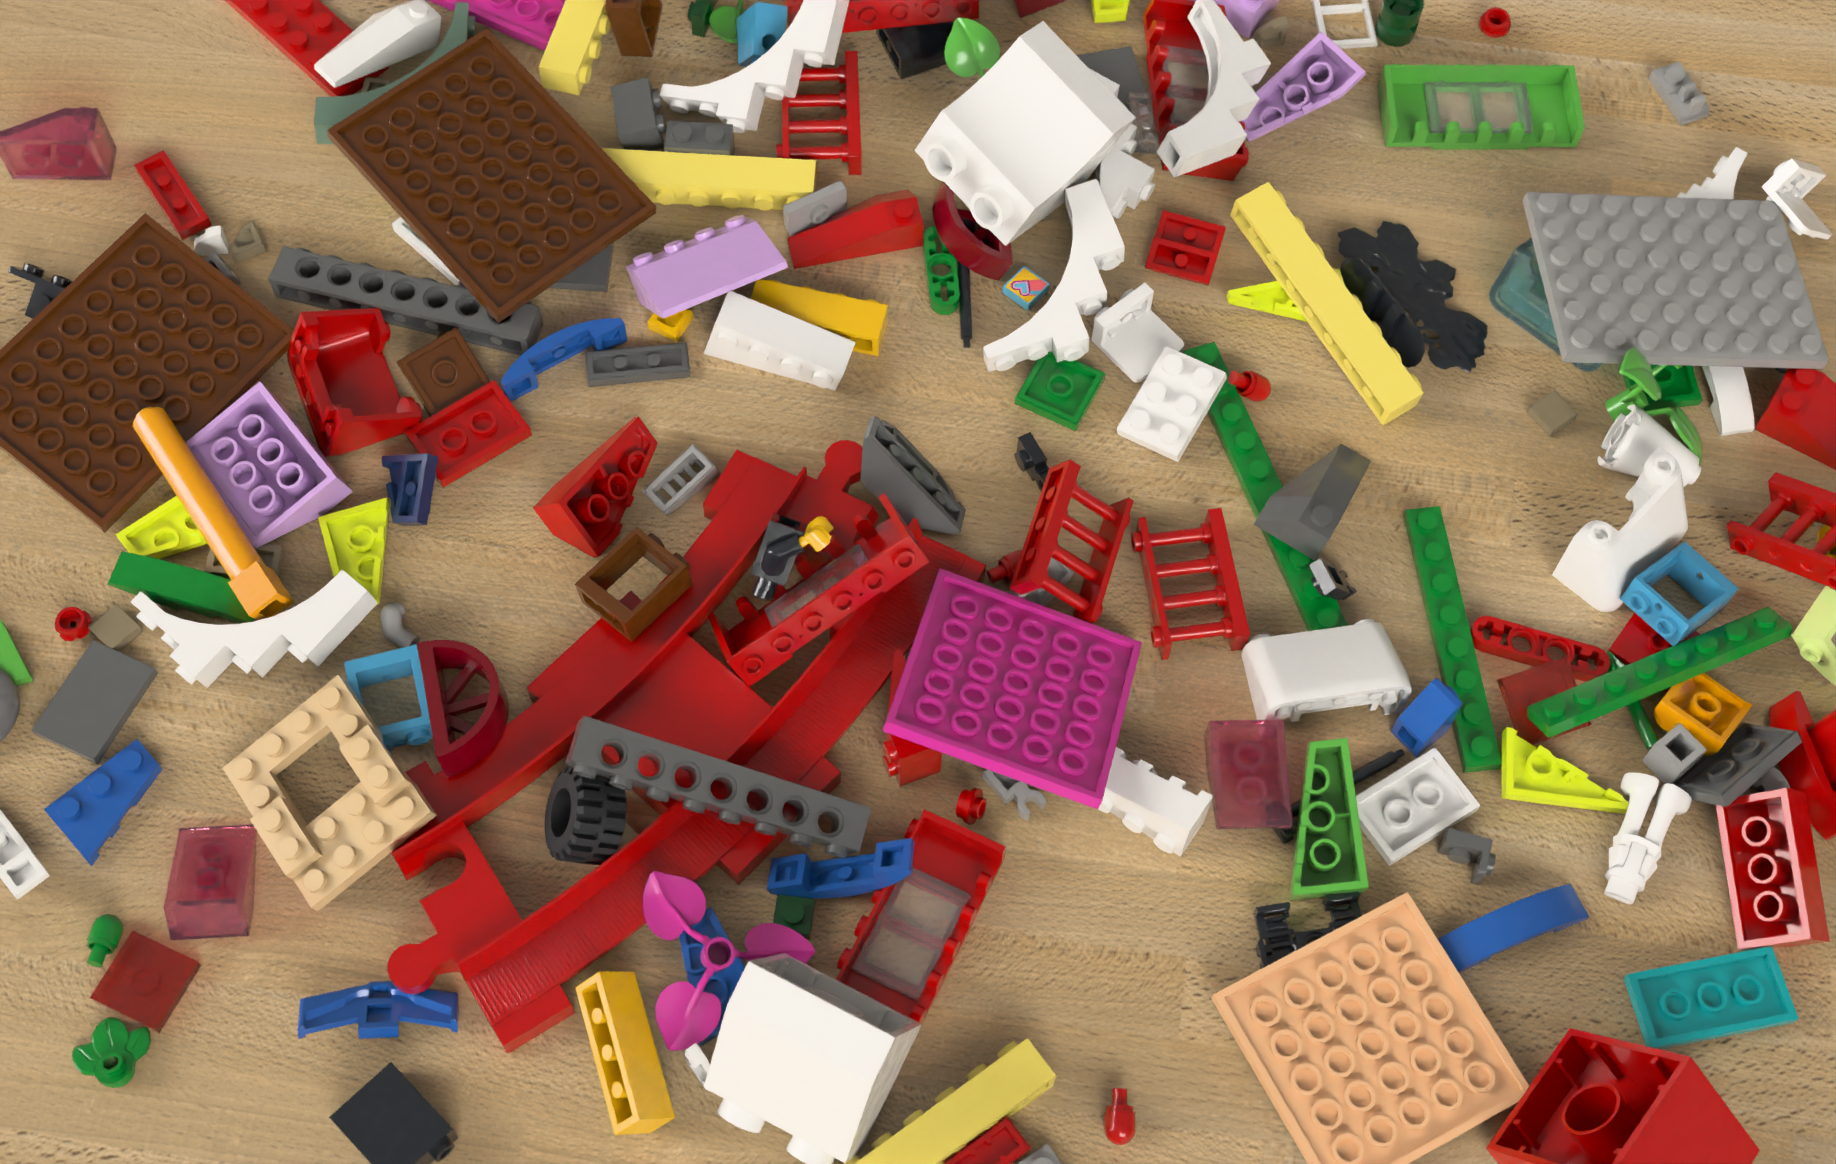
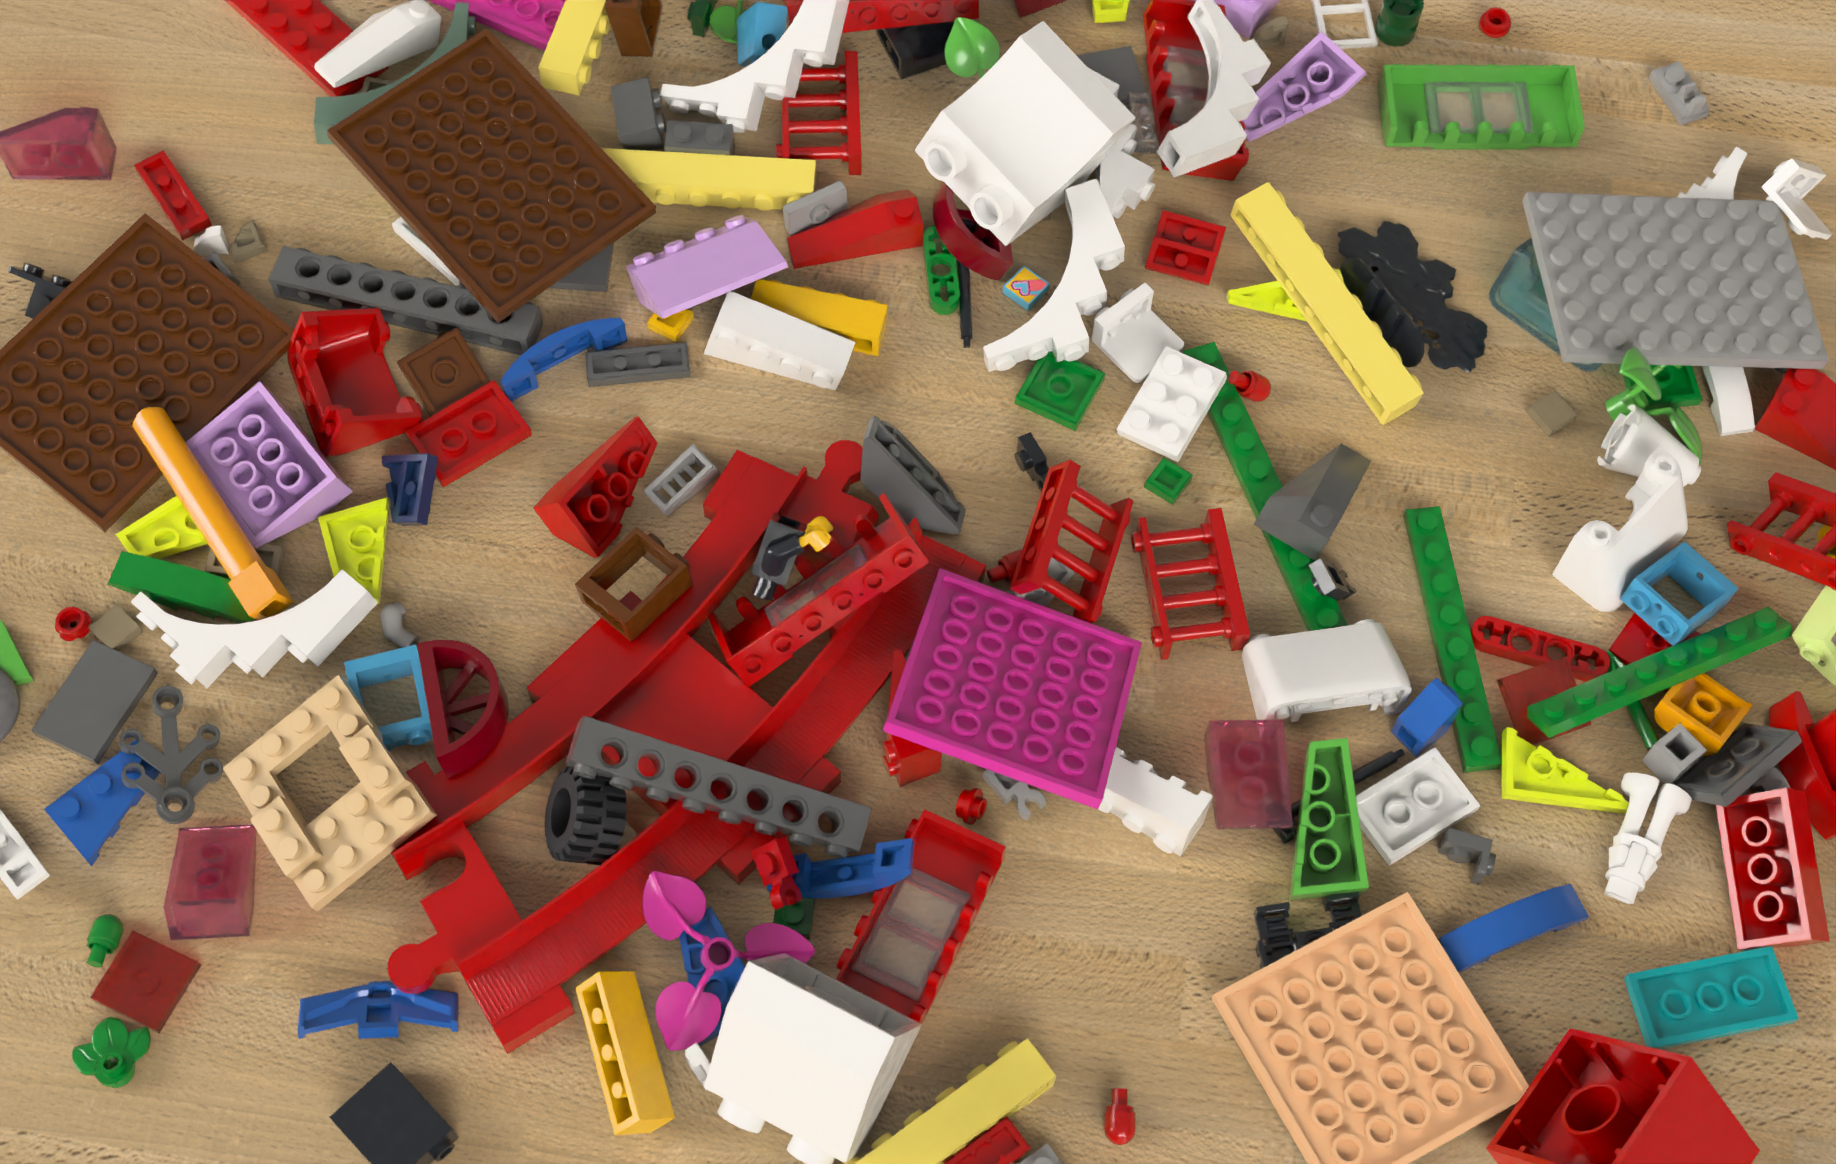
(171, 762): none -> dark grey plant
(776, 868): none -> red plate
(1168, 481): none -> green tile

